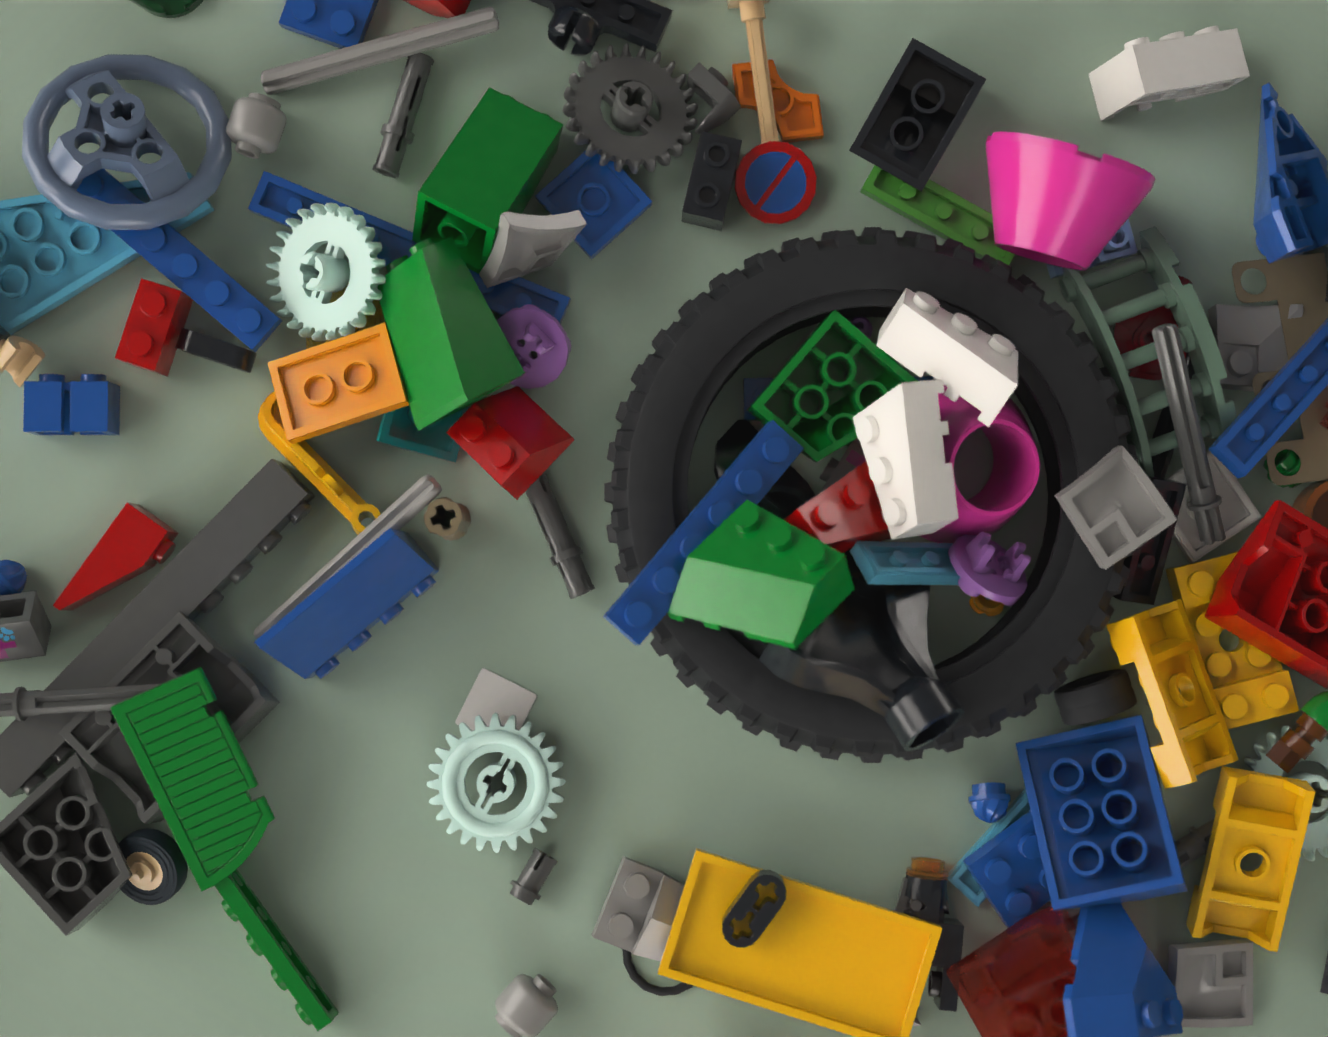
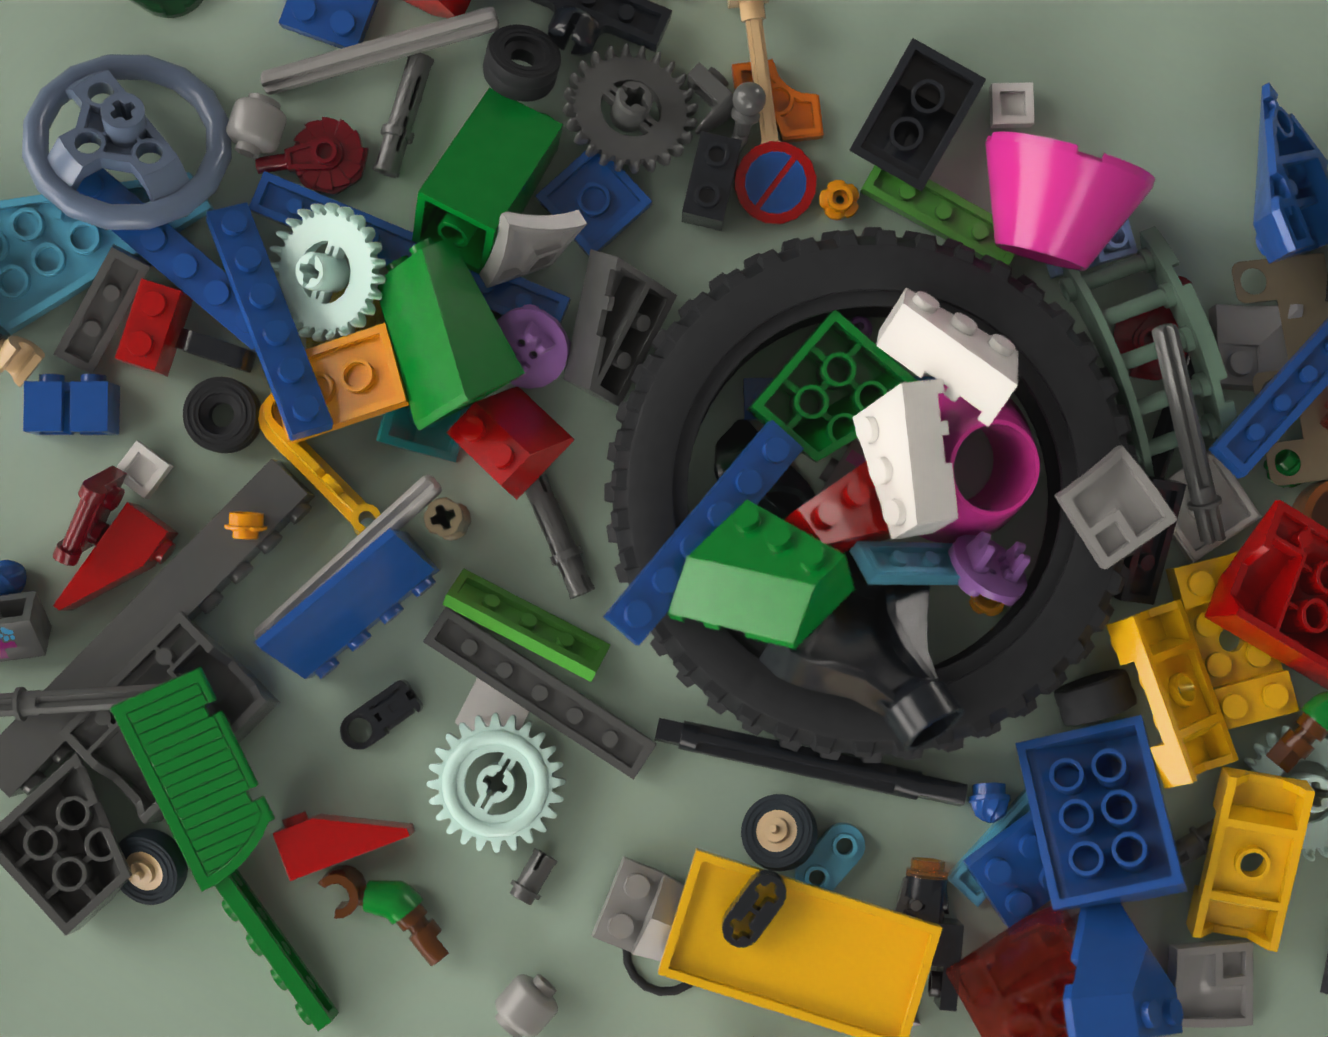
(98, 498): none -> dark red plate
(102, 309): none -> dark grey plate
(144, 469): none -> white plate
(200, 406): none -> black tyre
(246, 524): none -> light orange plate
(269, 321): none -> blue plate
(325, 157): none -> dark red piece
(329, 839): none -> red slope
(382, 711): none -> black piece
(390, 900): none -> reddish brown piece
(516, 80): none -> black tyre
(526, 624): none -> bright green plate
(540, 692): none -> dark grey plate
(614, 326): none -> dark grey wedge
(748, 102): none -> dark grey bar
(779, 832): none -> black wheel
(808, 763): none -> black piece
(831, 861): none -> medium azure plate
(835, 210): none -> light orange plate
(1011, 105): none -> white plate
(1169, 69): white wedge -> none

